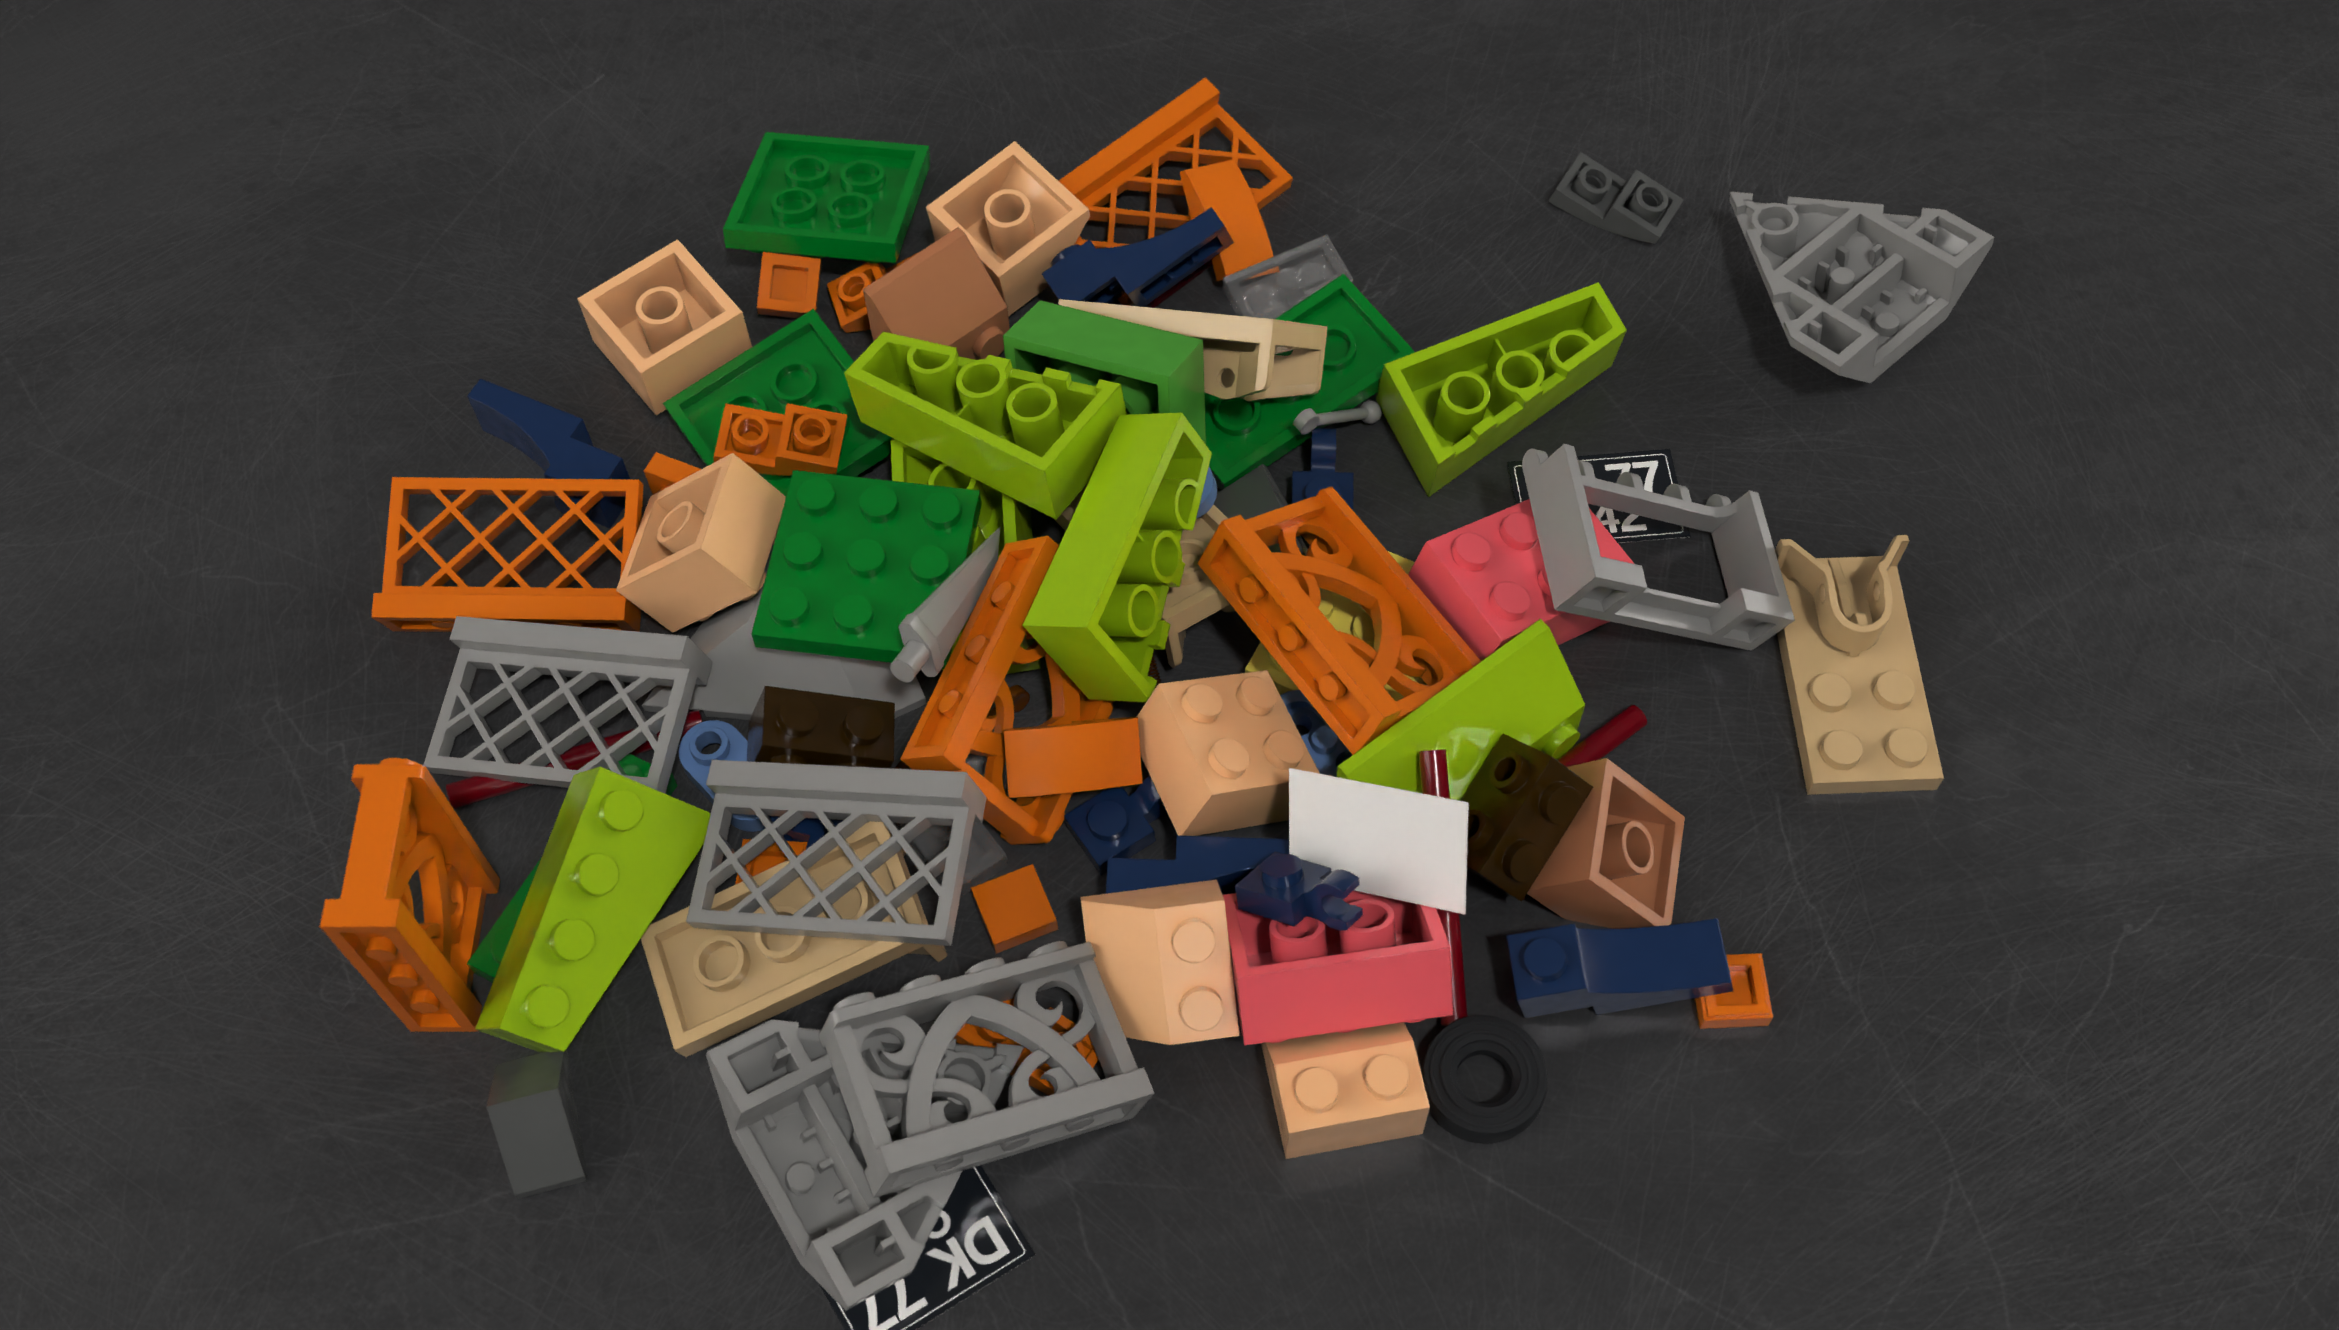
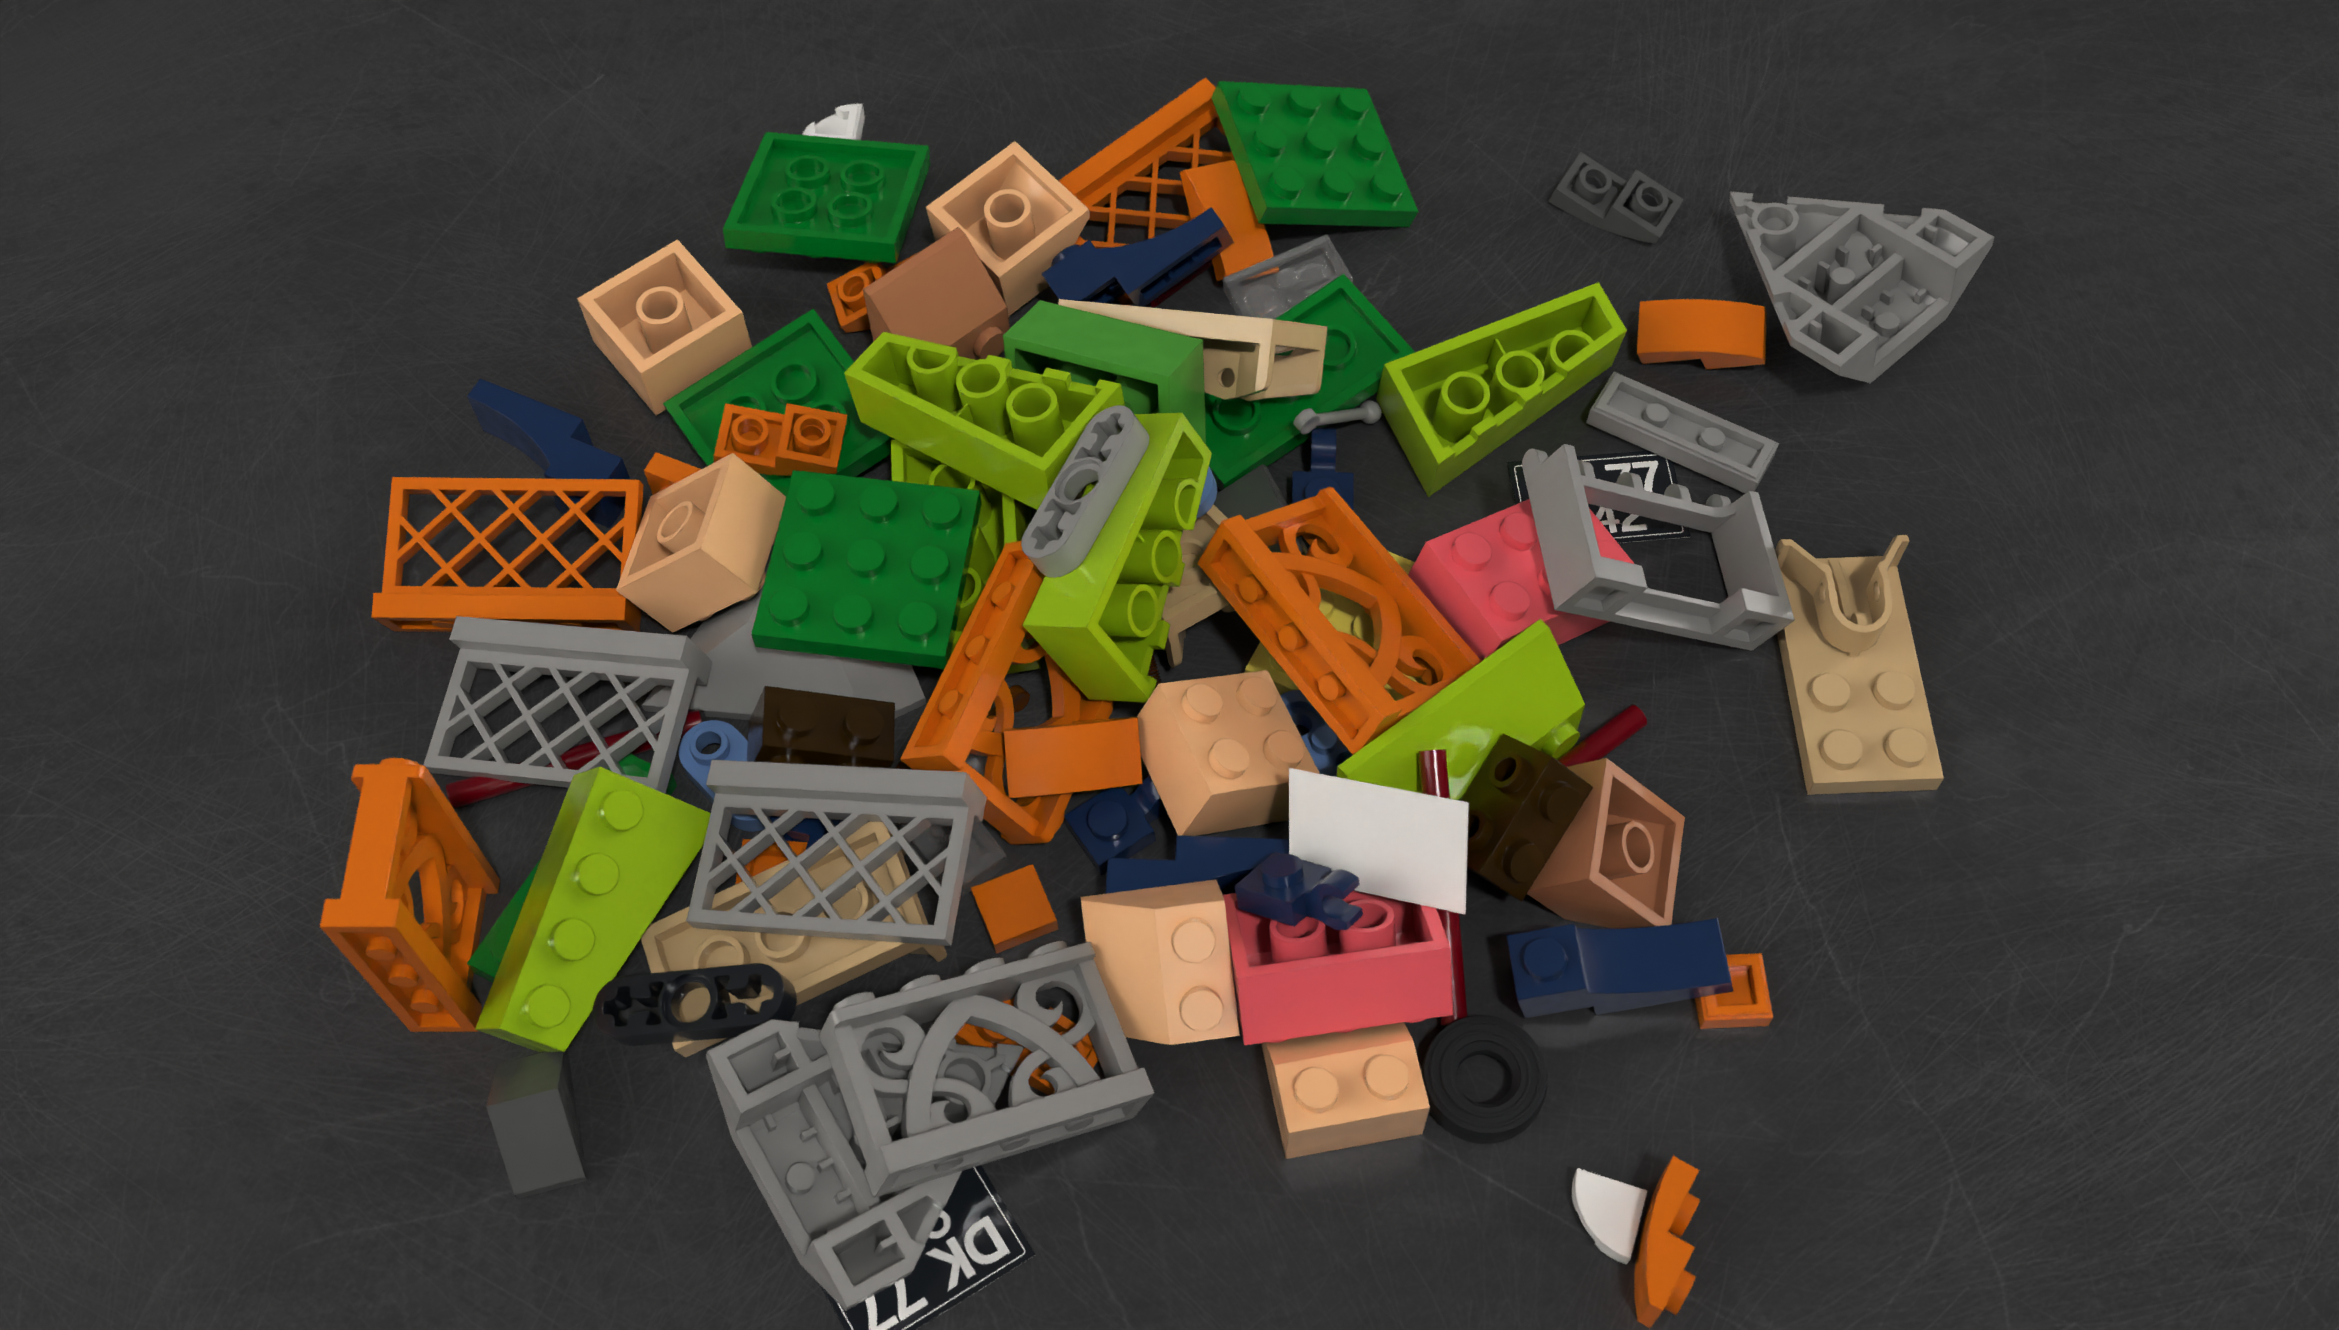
(667, 992): none -> black beam
(788, 285): orange plate -> none
(845, 124): none -> white tile
(939, 619): light grey bar -> none
(1067, 527): none -> light grey beam
(1313, 155): none -> green plate
(1608, 1212): none -> white tile
(1660, 1256): none -> orange slope
(1682, 433): none -> light grey tile
(1703, 329): none -> orange slope

